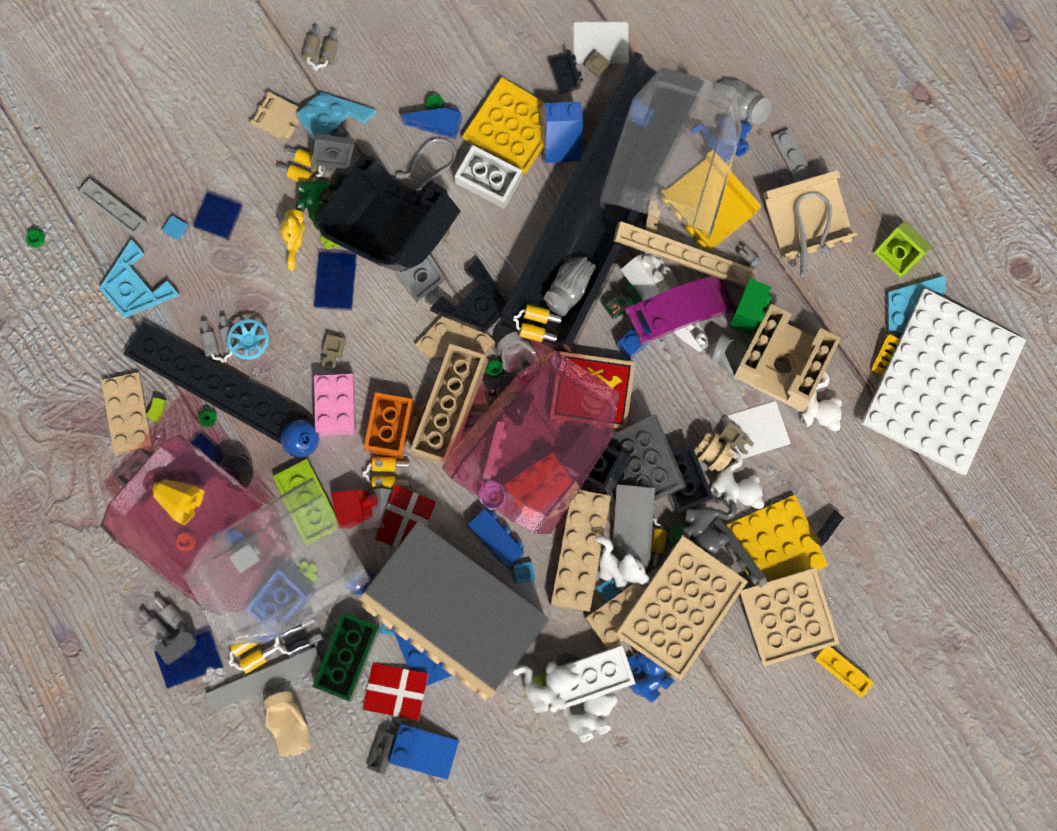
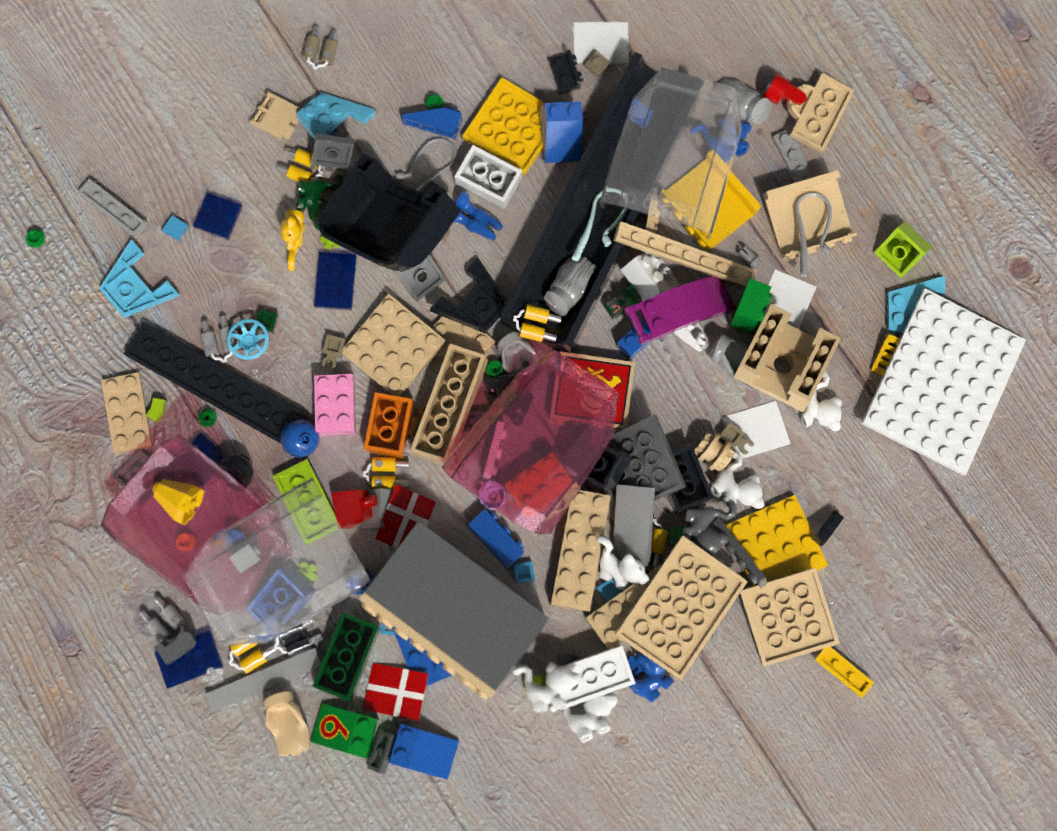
(268, 319): none -> dark green plate
(344, 731): none -> green slope
(393, 346): none -> tan plate
(480, 218): none -> blue piece
(606, 240): none -> light aqua piece
(790, 295): none -> white sticker
(814, 108): none -> tan plate

